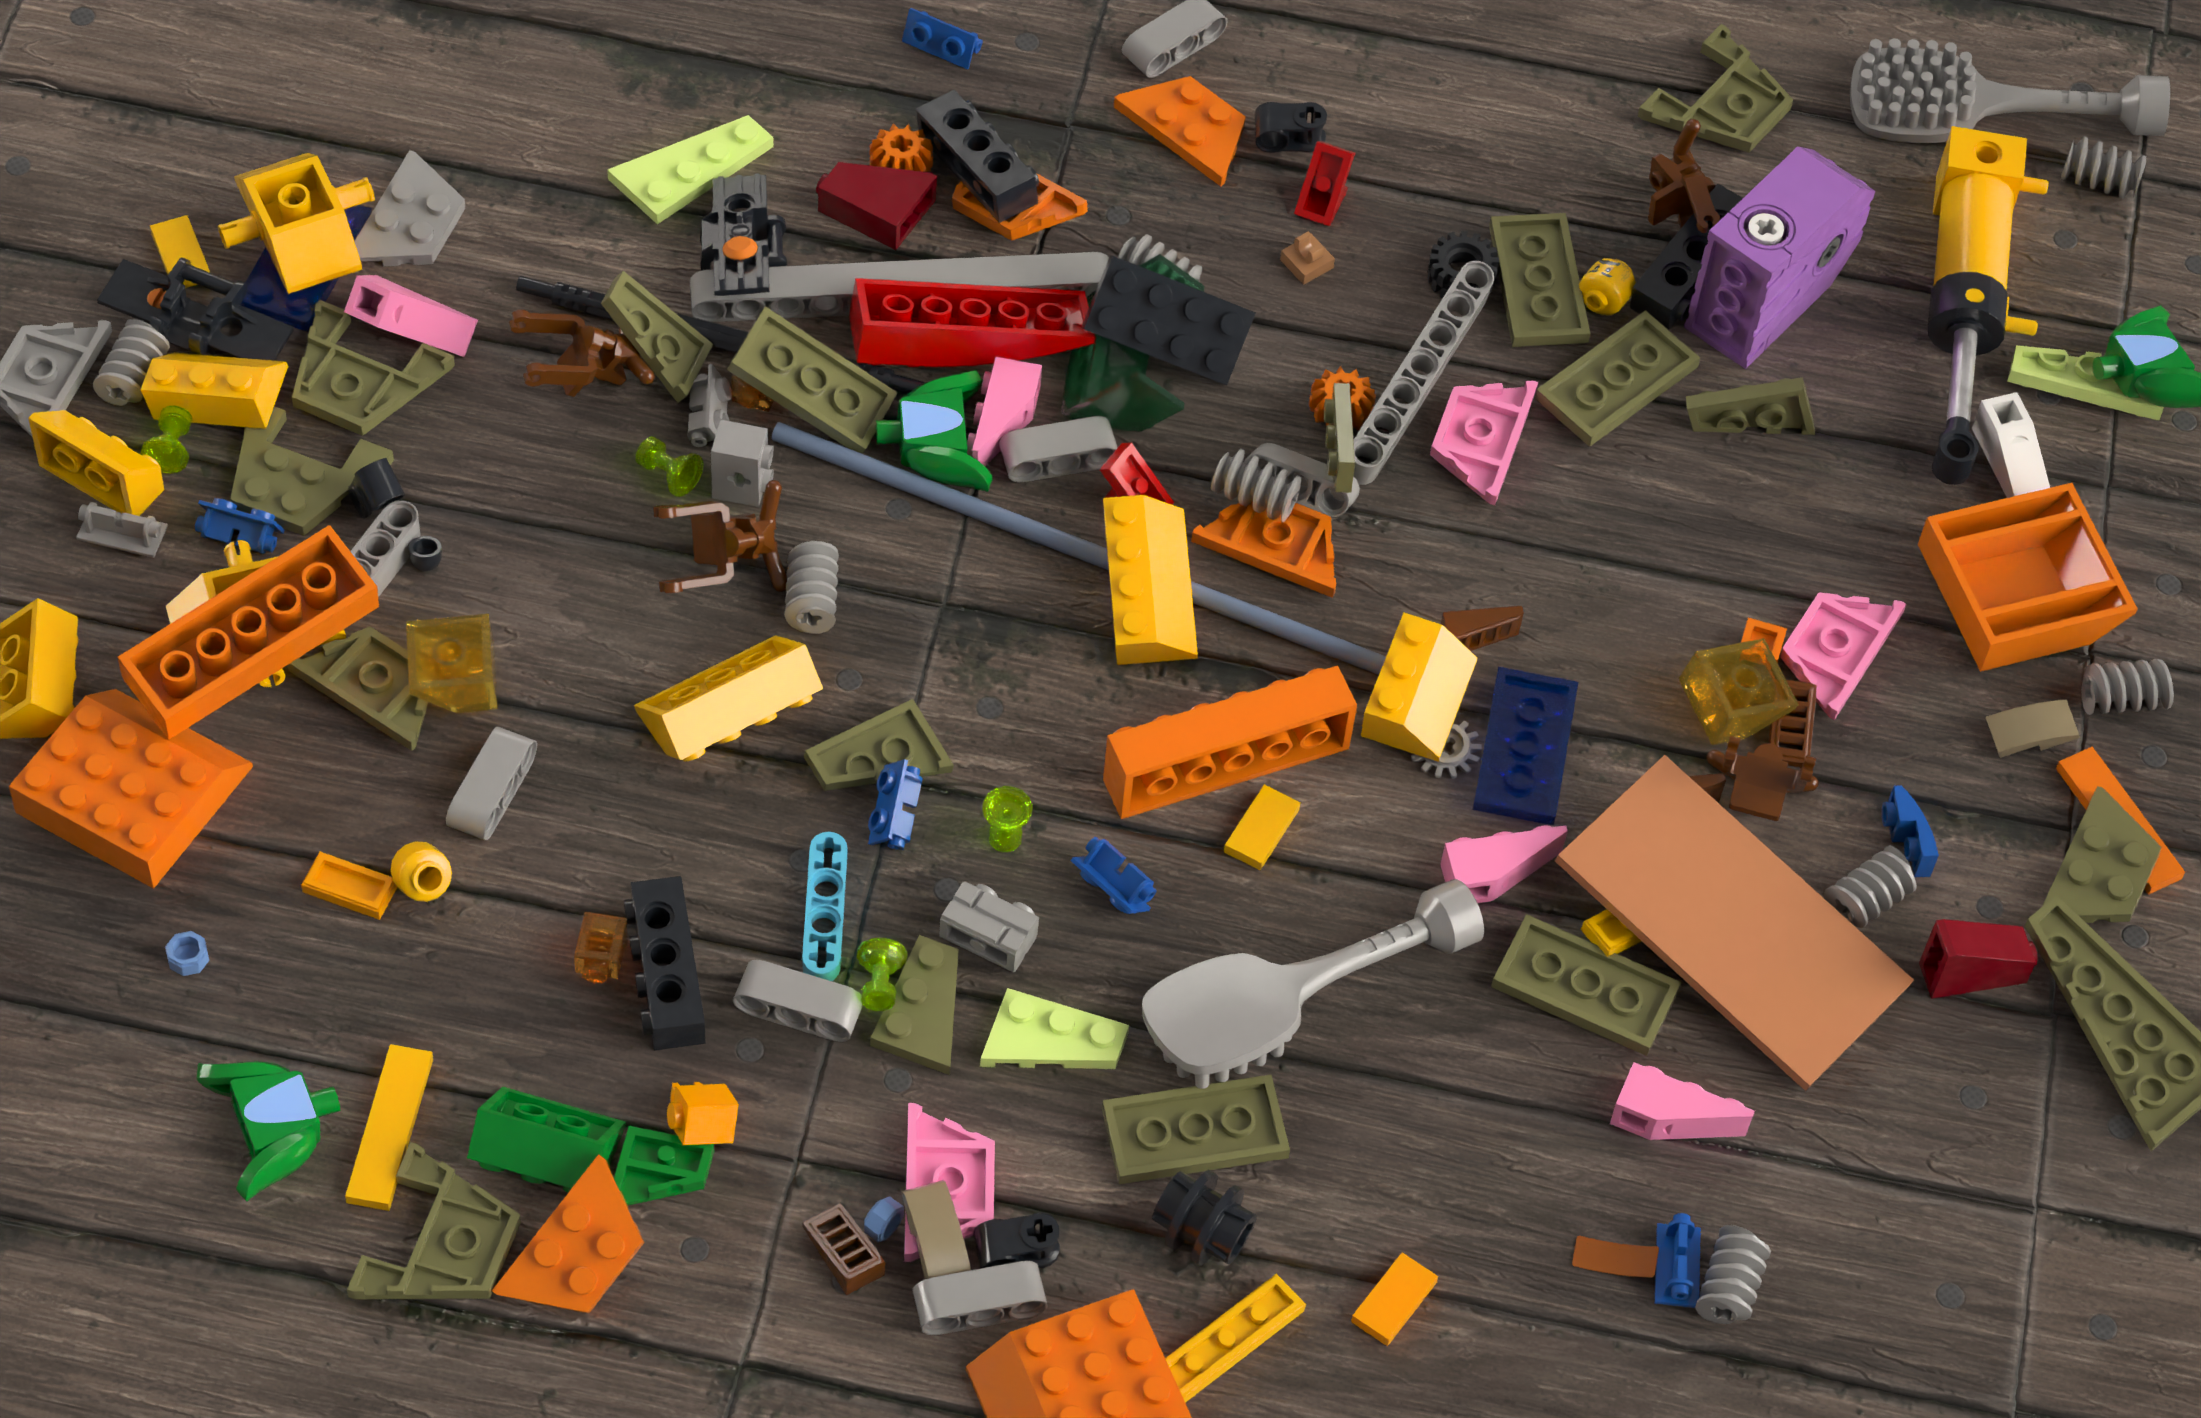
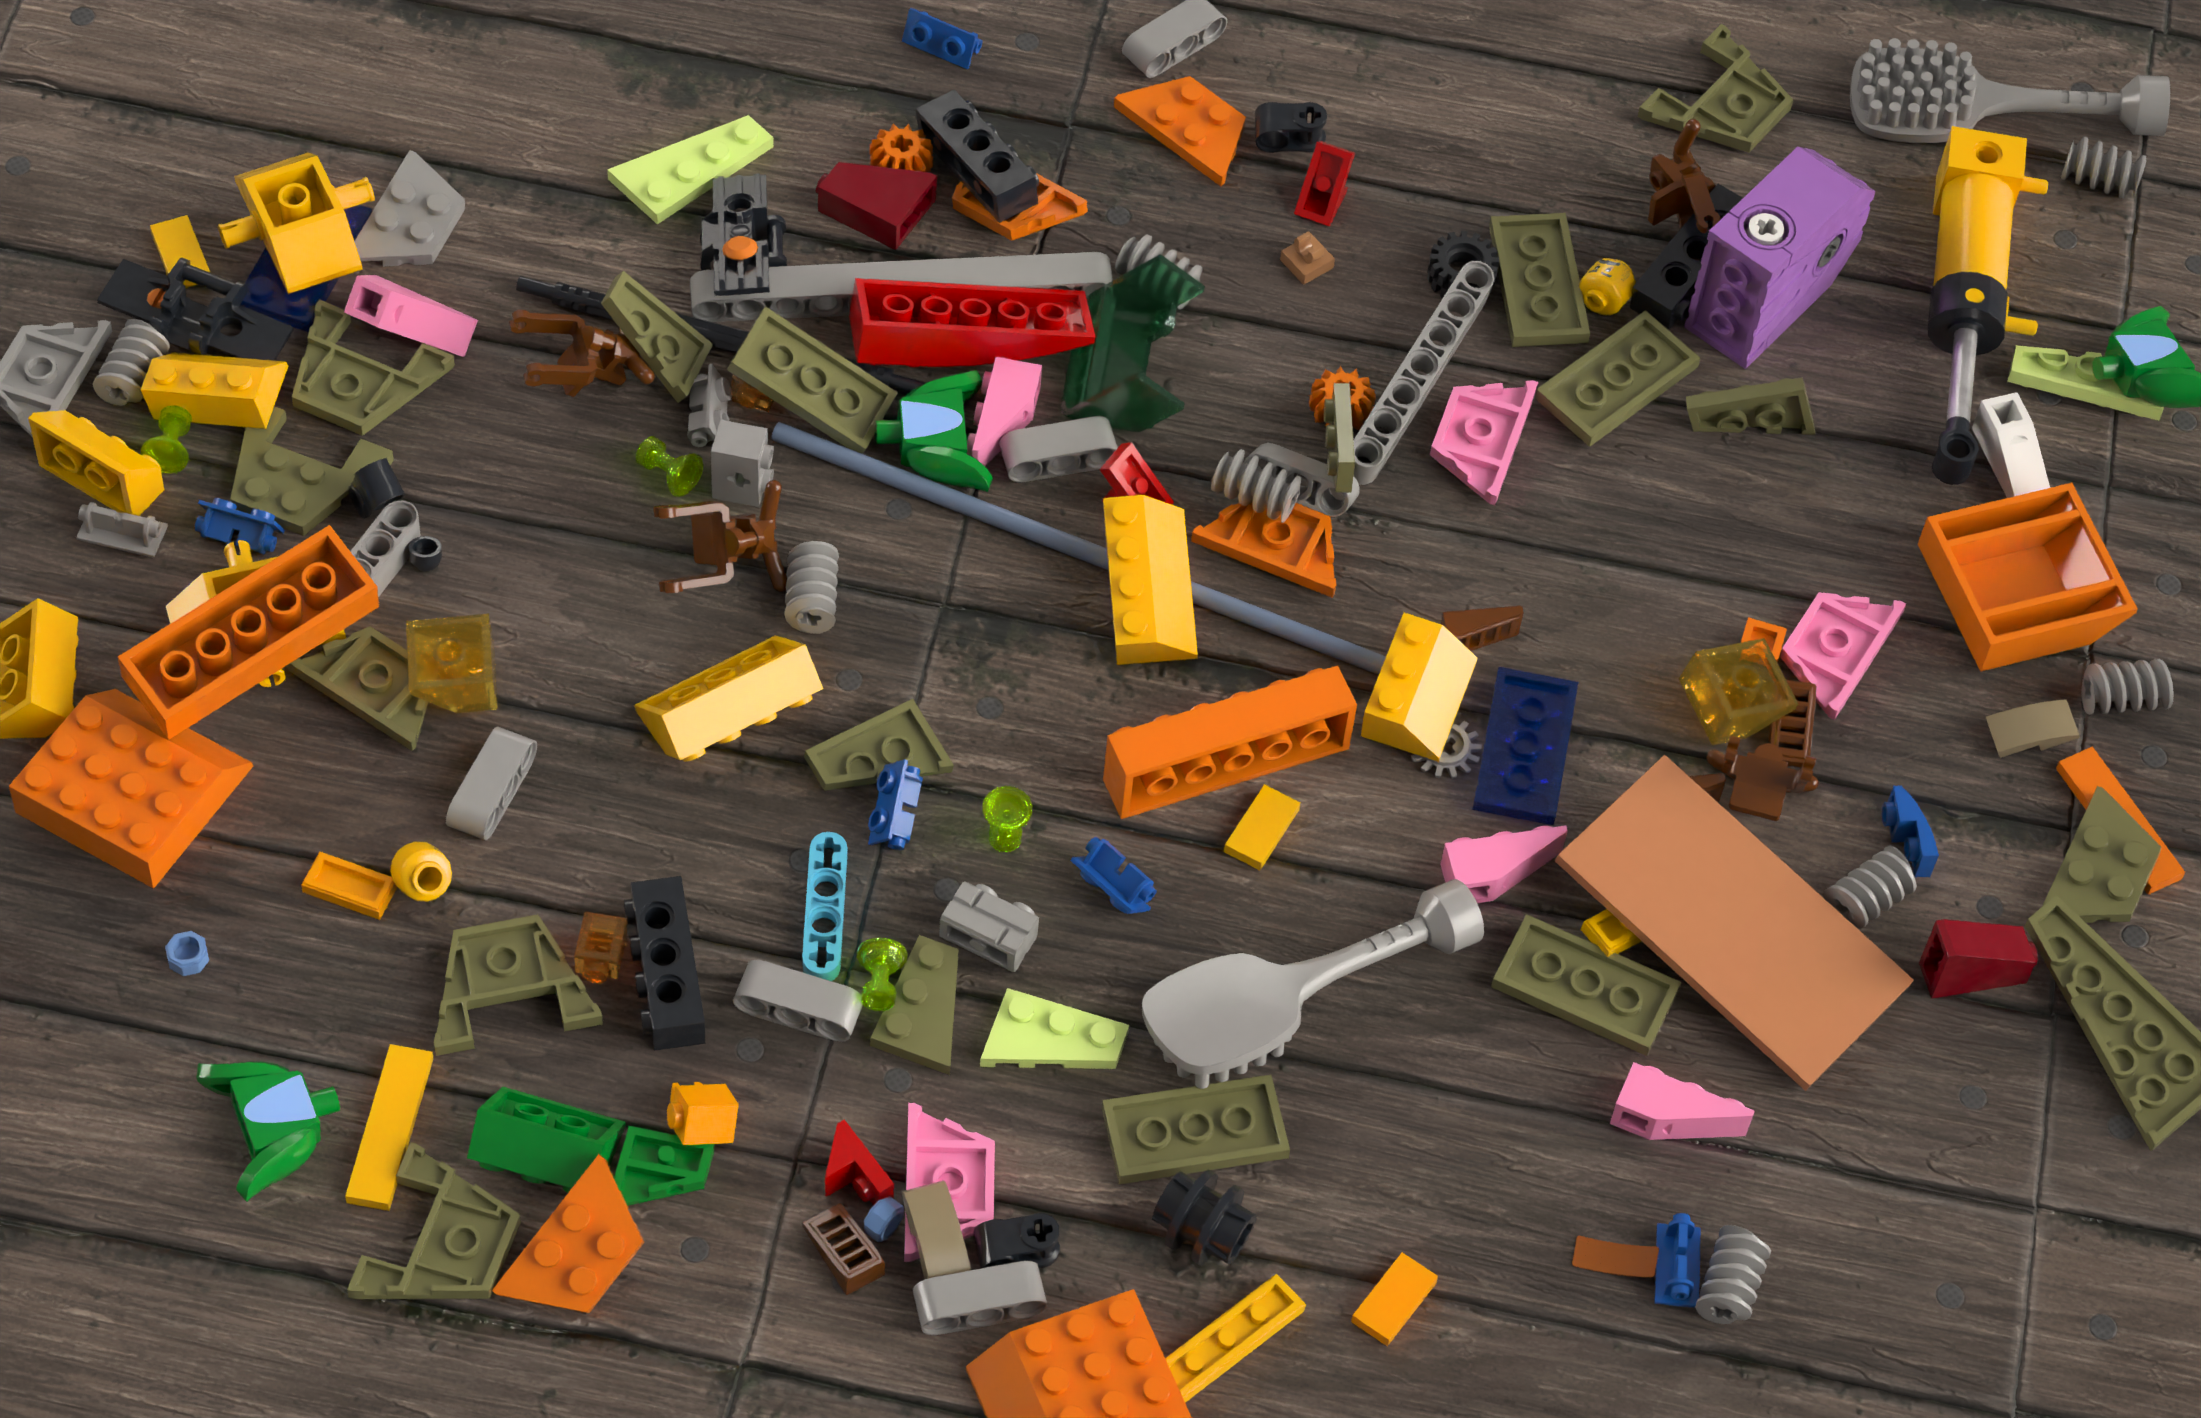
(505, 965): none -> olive wing
(854, 1163): none -> red slope
(1168, 320): black plate -> none

